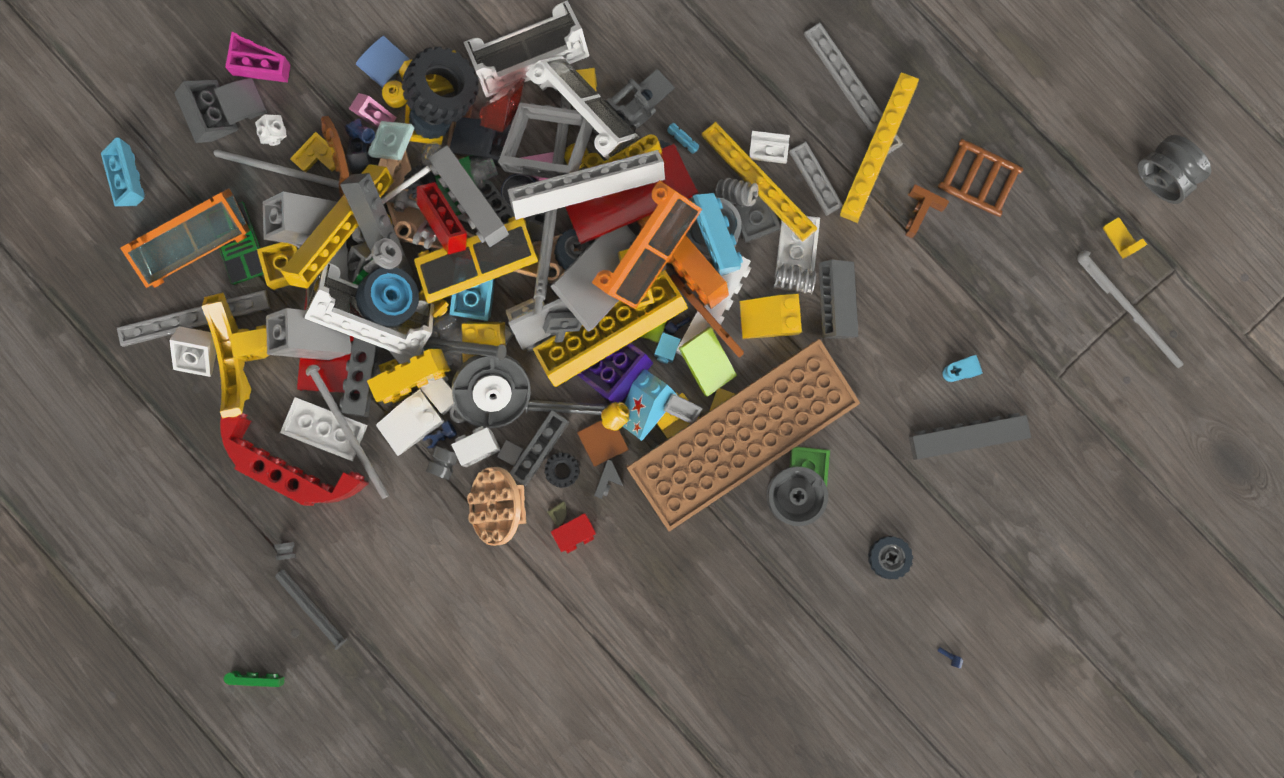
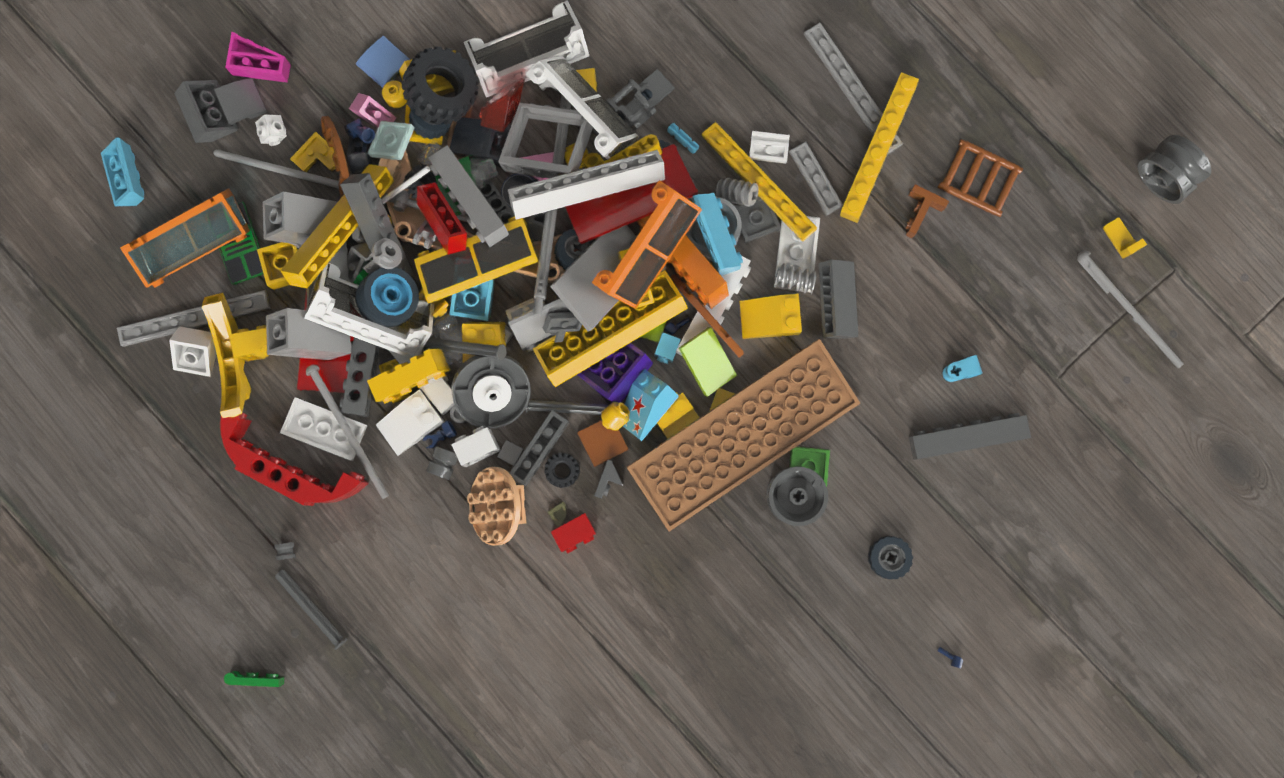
(682, 408): light grey tile -> none

